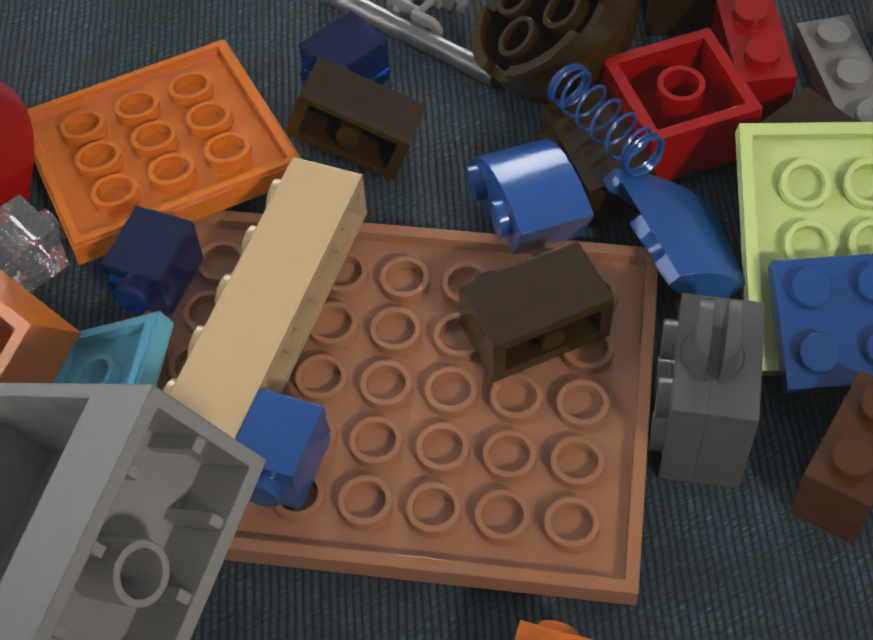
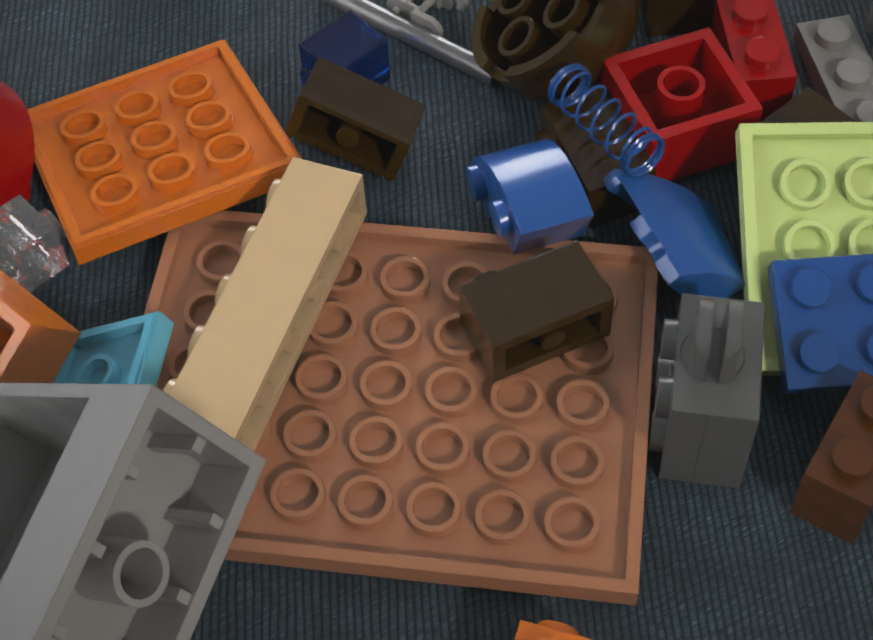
(152, 261): clear blue brick -> none
(293, 442): blue brick -> none

